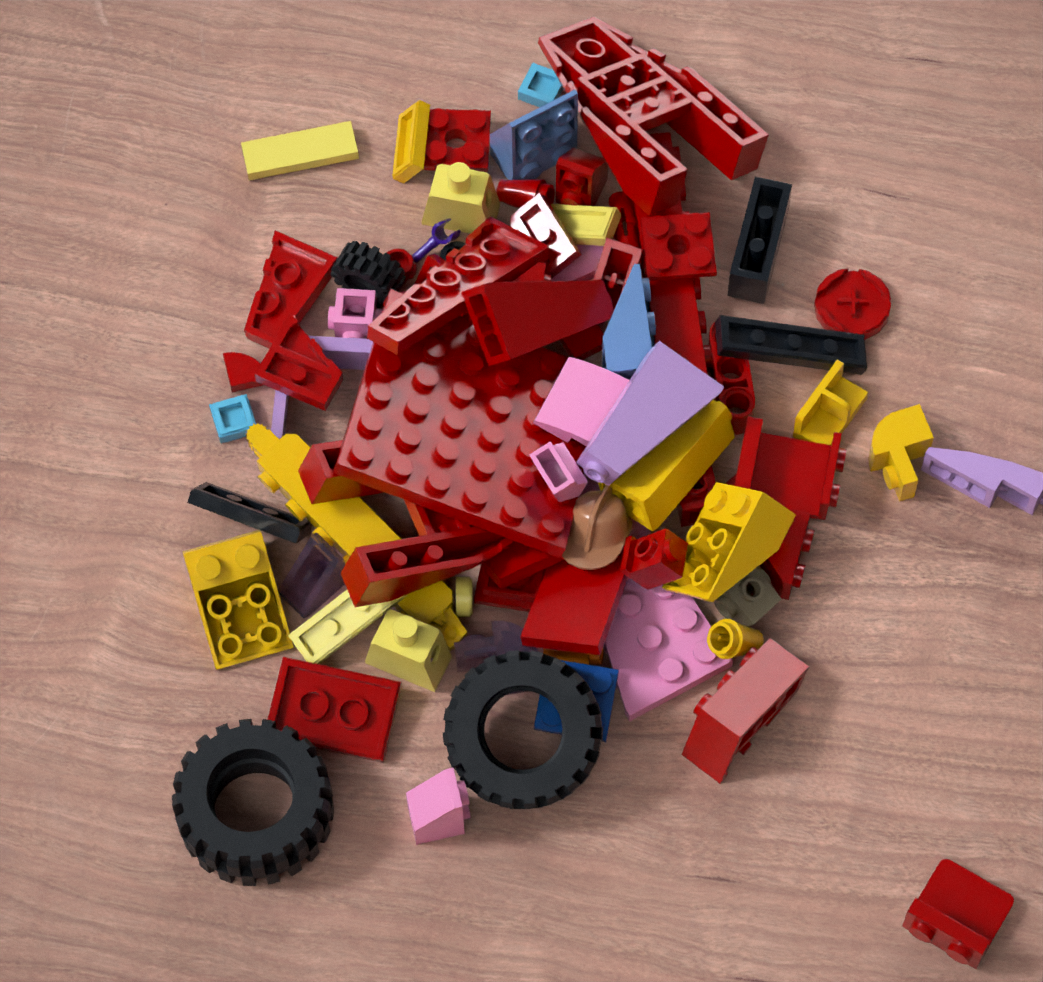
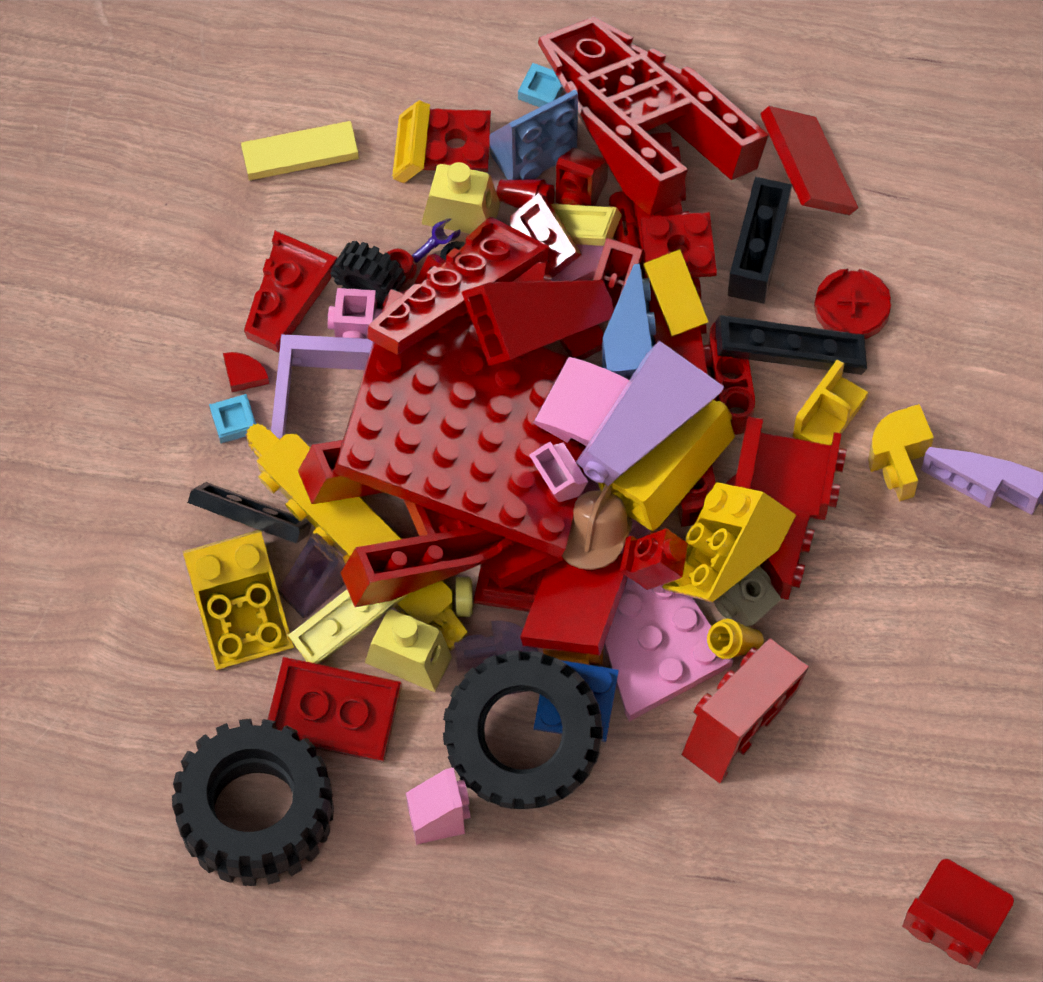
(299, 367): red wing -> none
(675, 293): none -> yellow tile
(808, 160): none -> red tile

